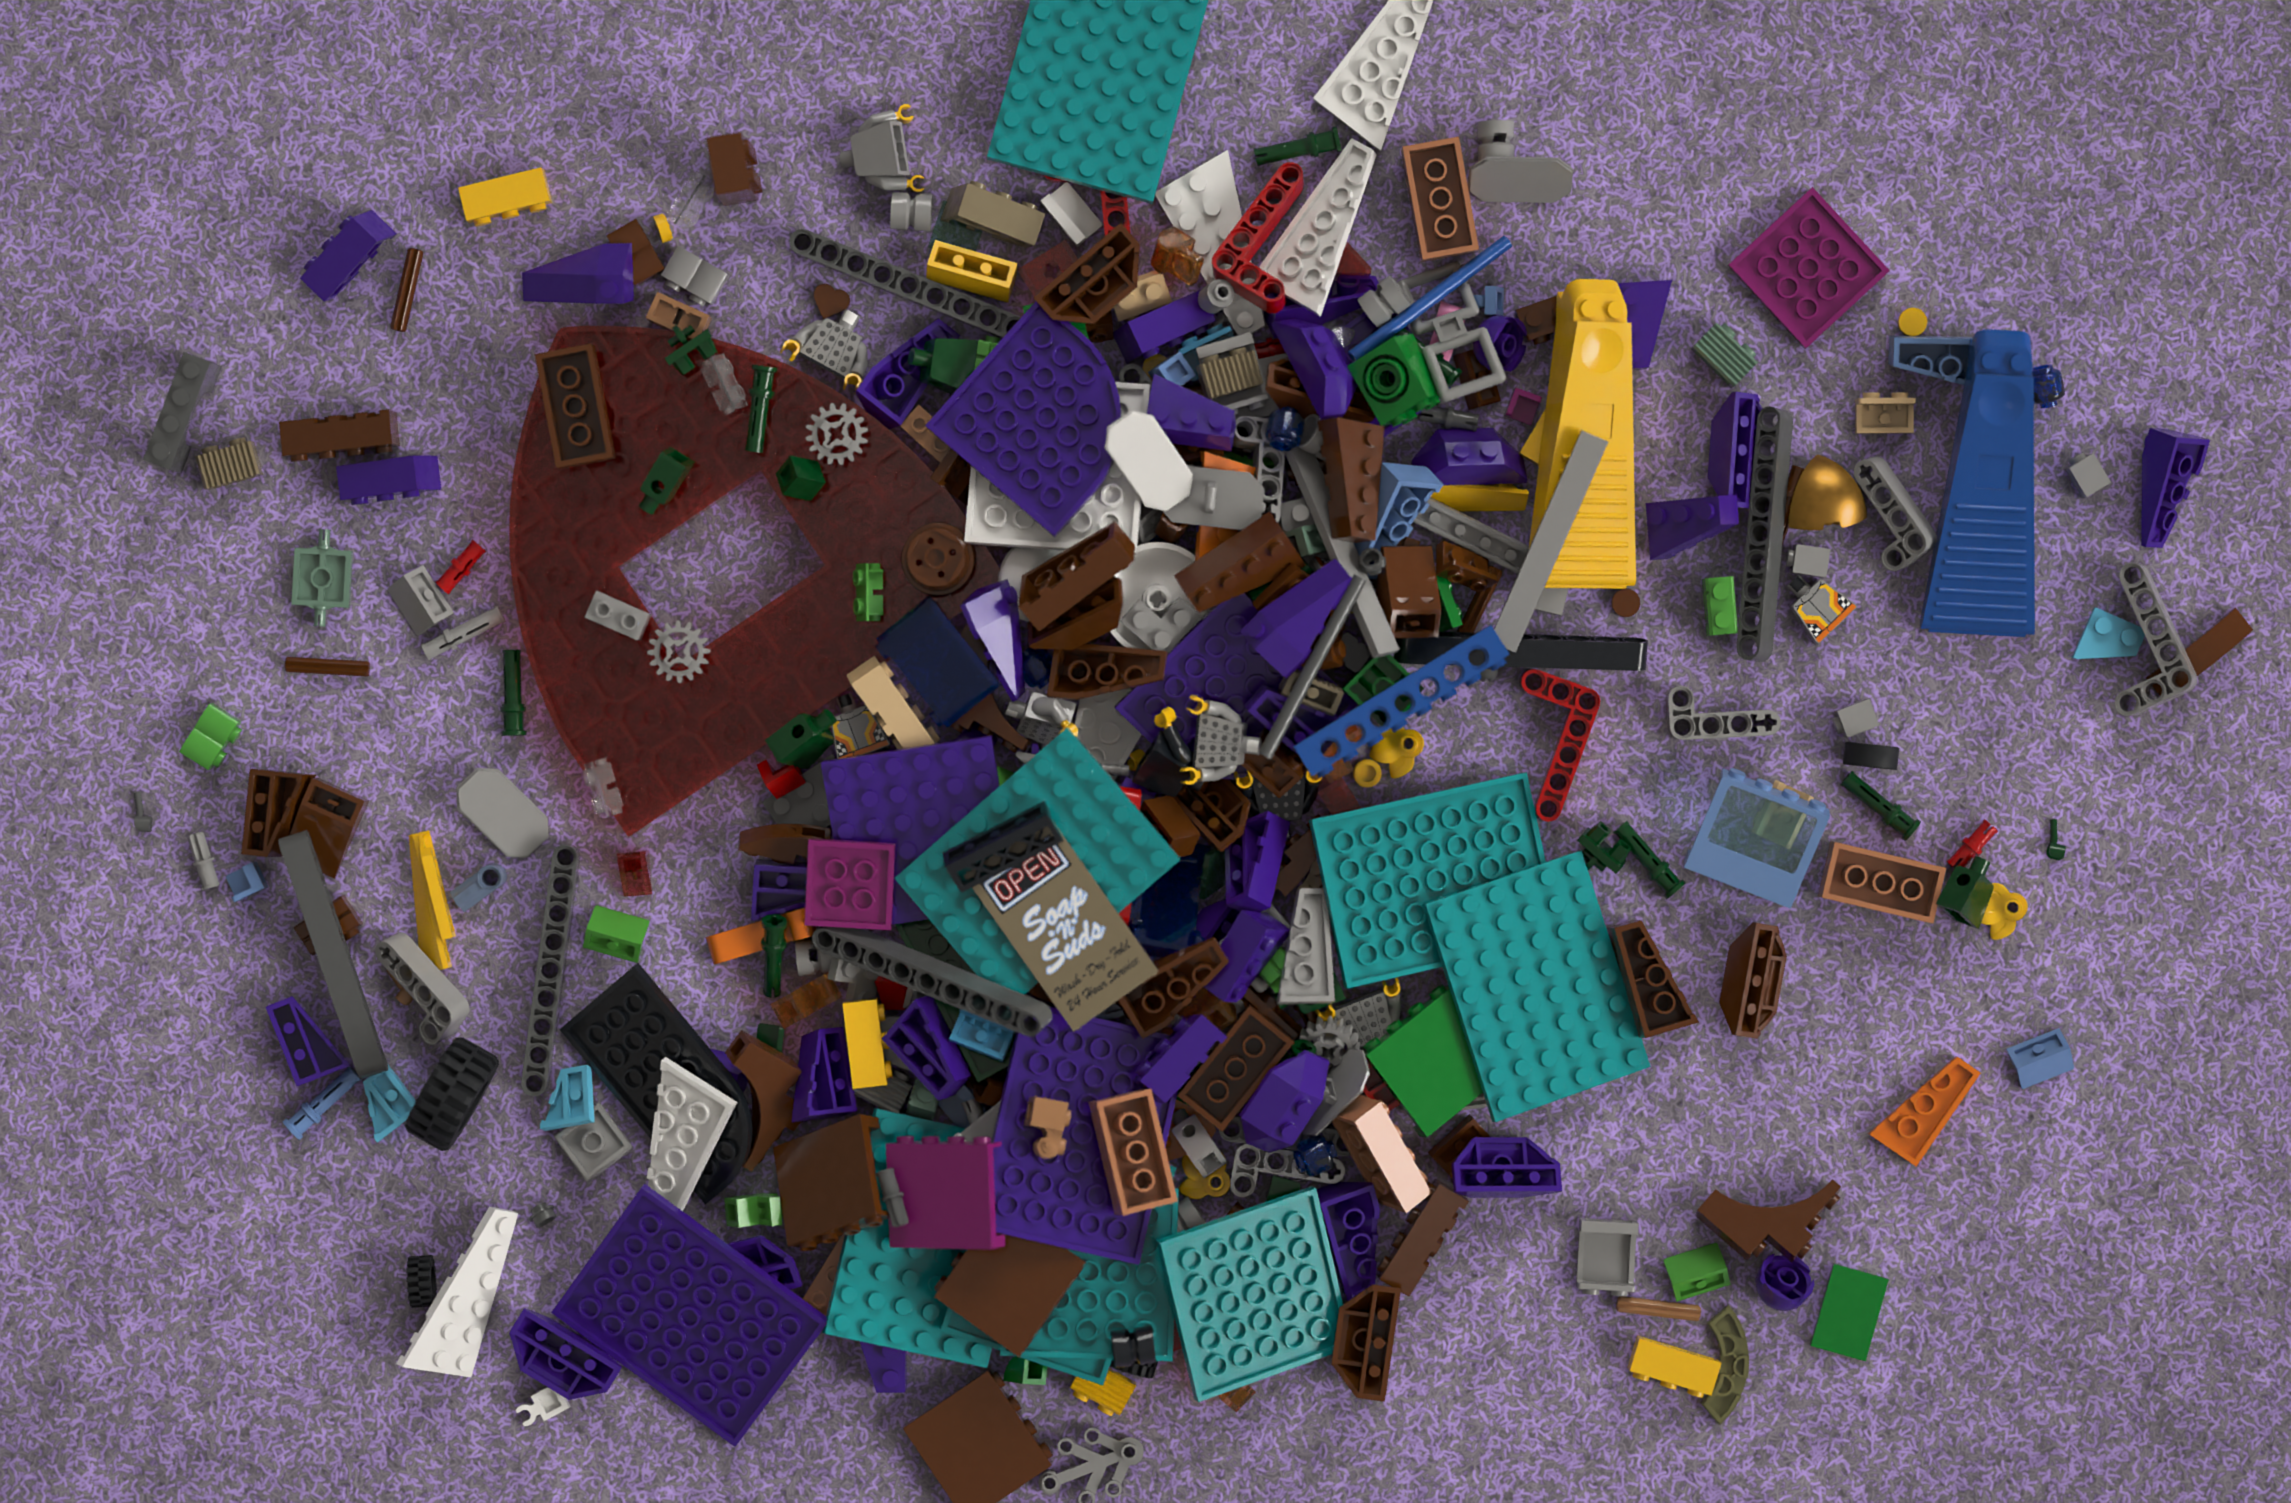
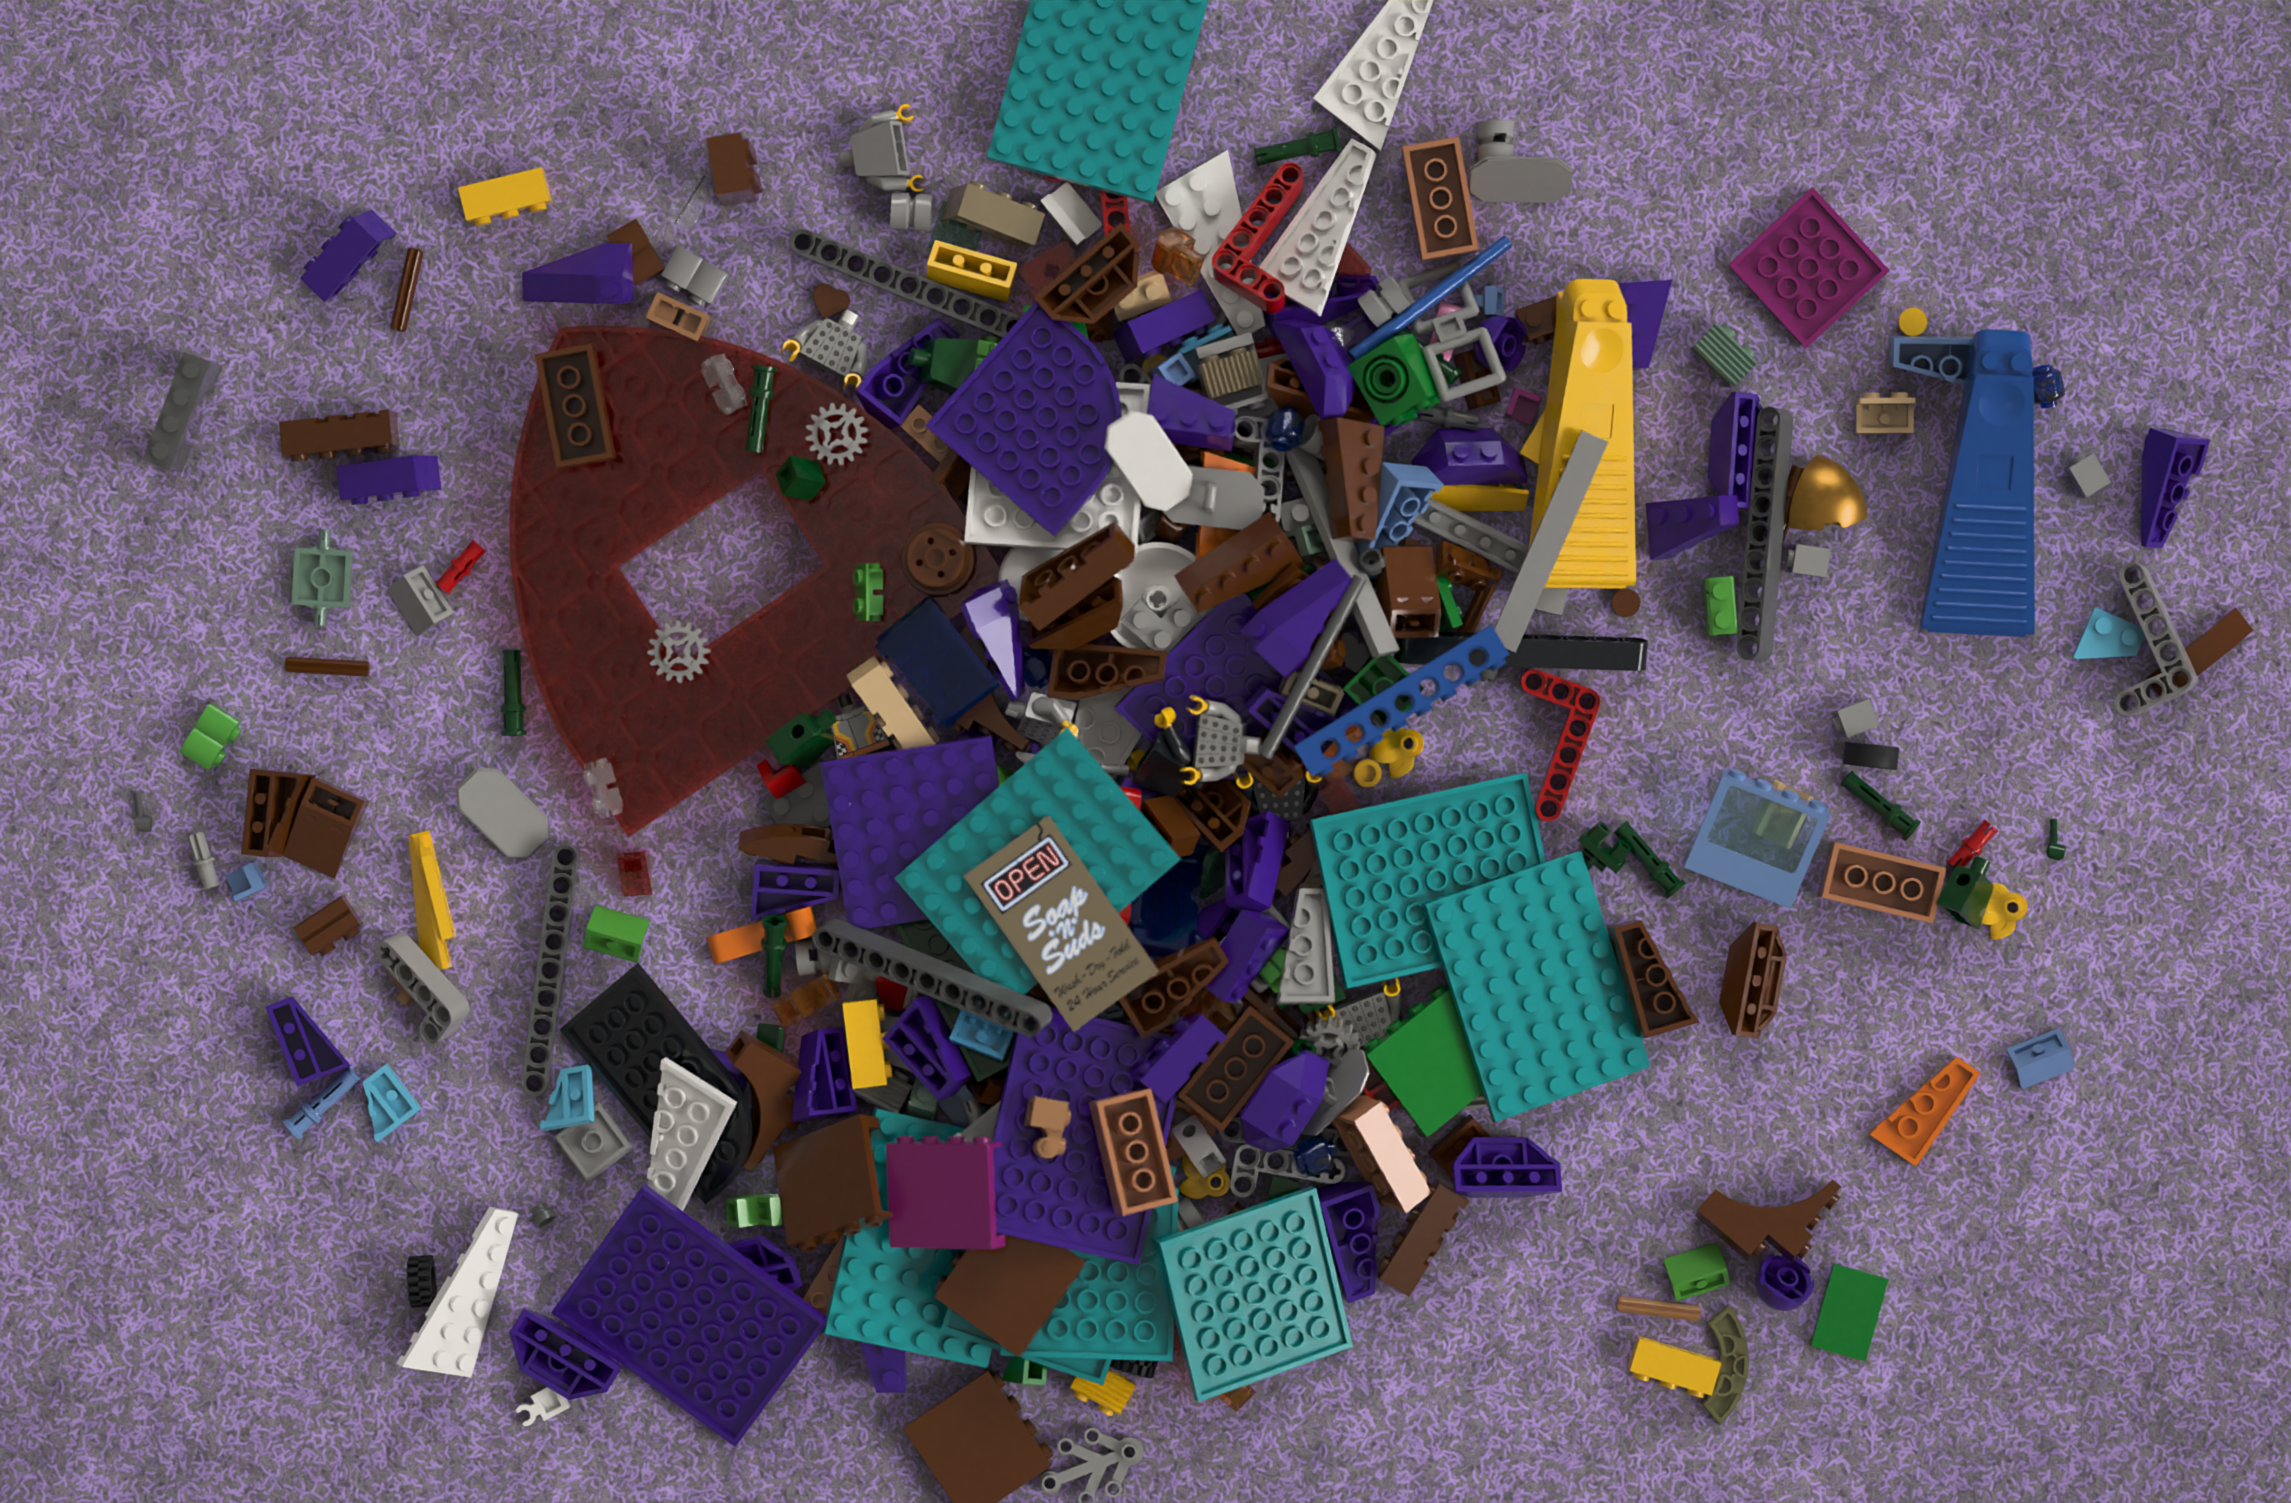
(229, 464): dark tan brick -> none
(333, 954): dark grey beam -> none
(451, 1094): black tyre -> none
(452, 638): light grey pin -> none
(477, 887): sand blue piece -> none
(618, 615): light grey brick -> none
(662, 227): yellow tile -> none
(671, 470): dark green torso -> none
(679, 357): dark green hips -> none
(850, 884): magenta plate -> none
(892, 1197): dark grey axle -> none
(998, 838): black fence -> none
(1133, 1346): black wheel -> none
(1216, 296): light grey brick -> none
(1366, 1340): reddish brown wedge -> none
(1606, 1256): light grey panel -> none
(1723, 720): light grey beam -> none
(1819, 607): torso -> none
(1890, 512): light grey beam -> none

